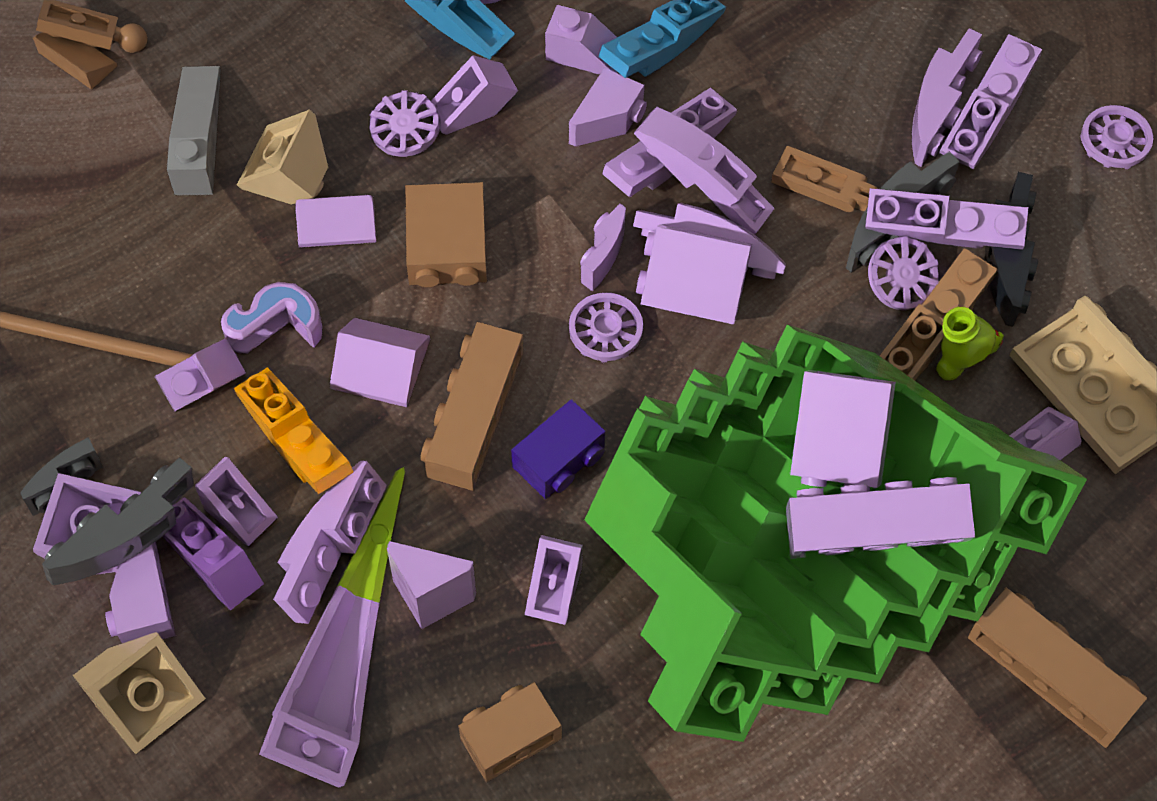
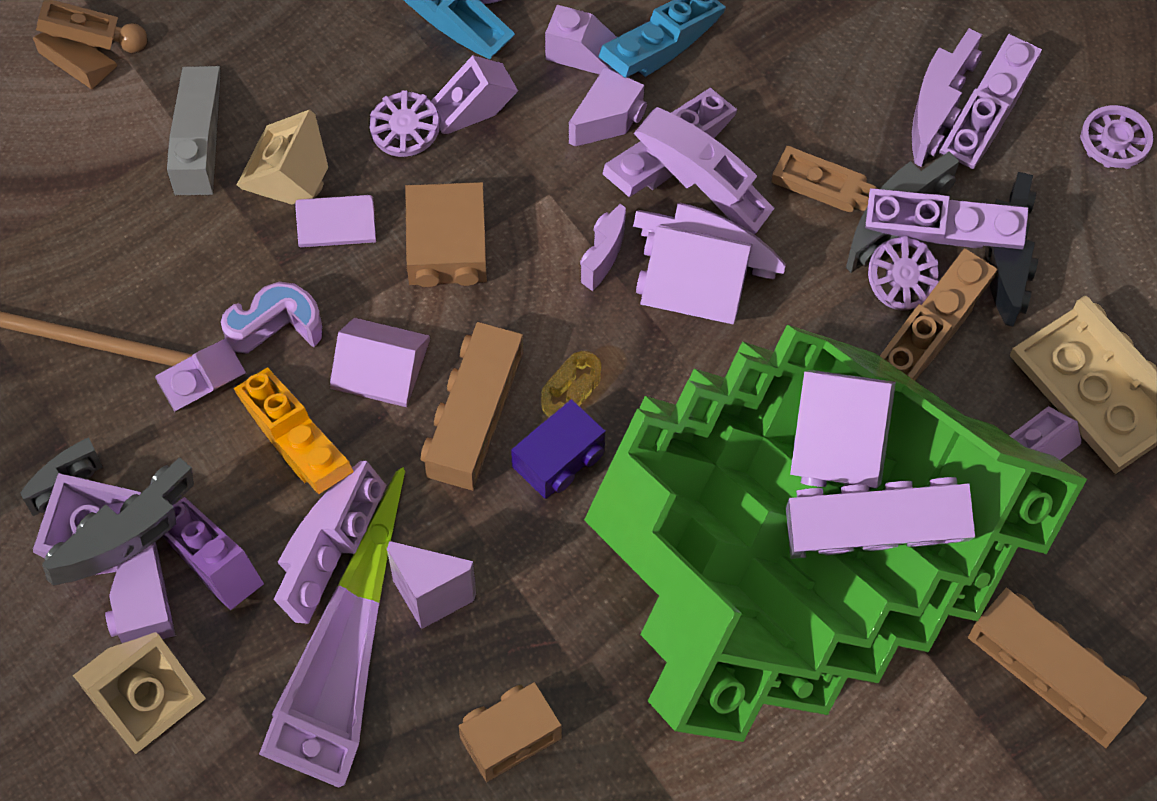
(234, 502): lavender slope -> none
(554, 579): lavender slope -> none
(565, 377): none -> clear yellow beam
(605, 327): lavender wheel -> none
(965, 342): lime animal -> none

